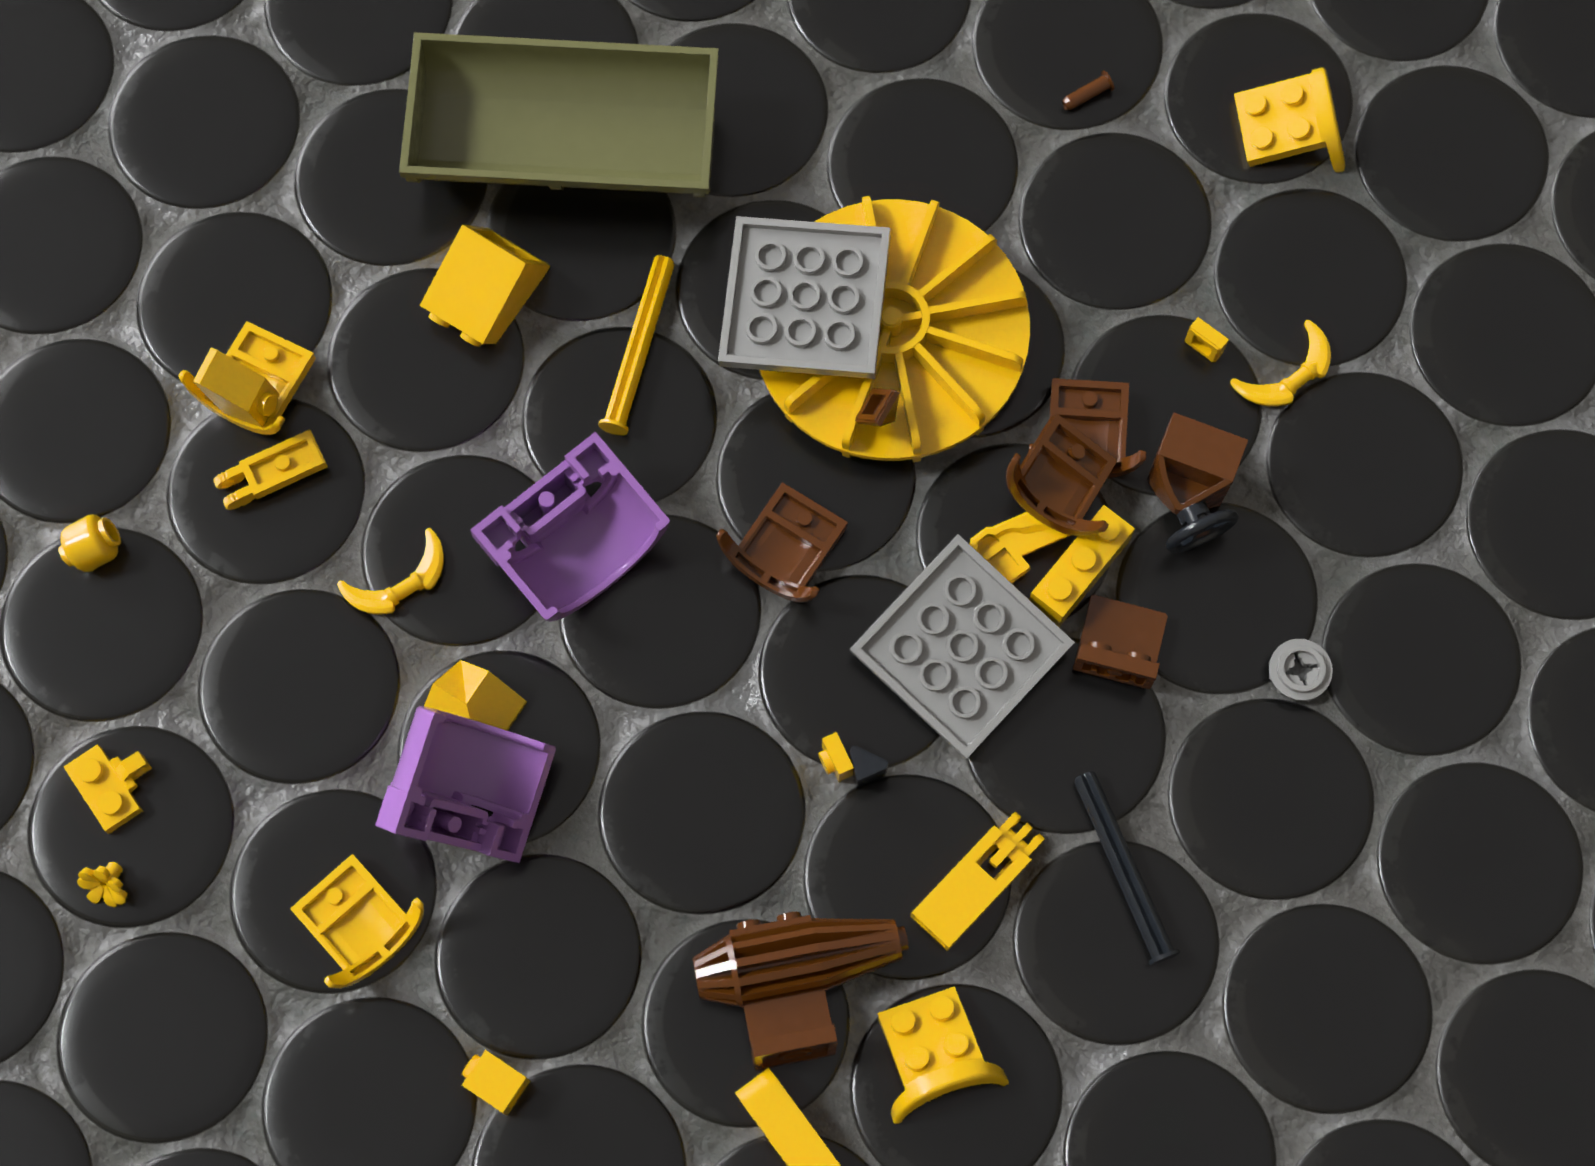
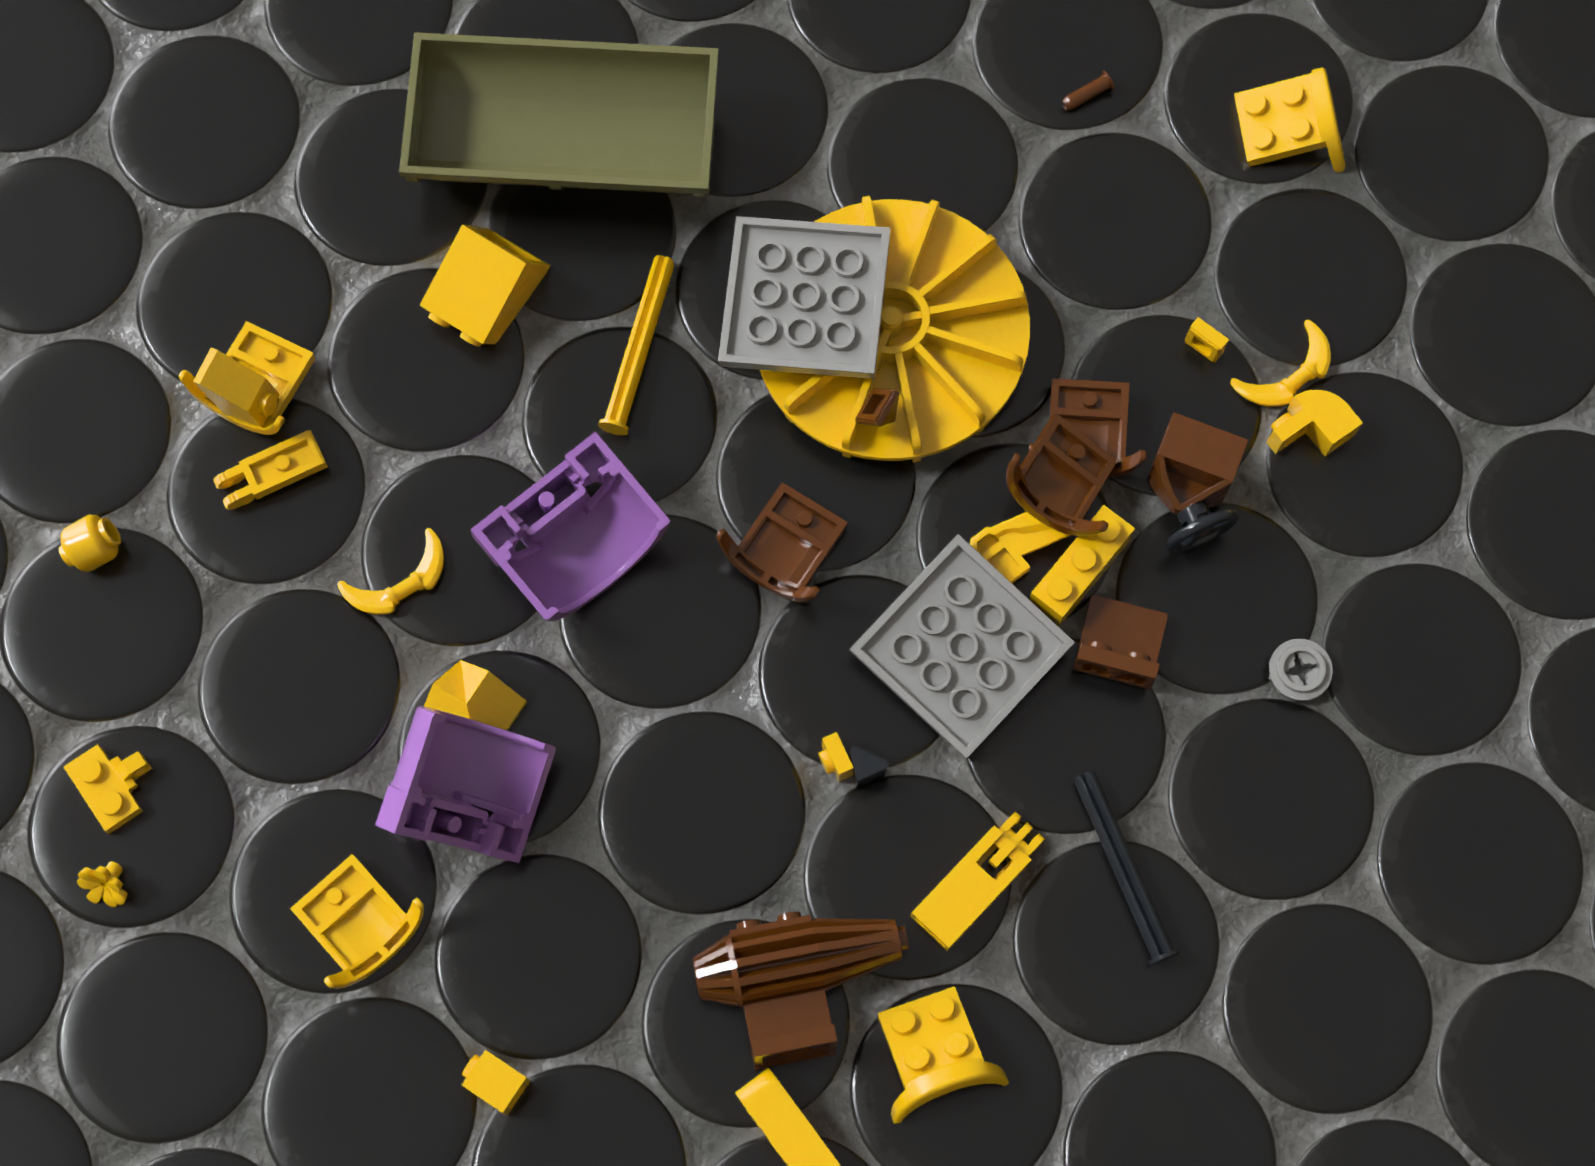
(1319, 415): none -> yellow brick

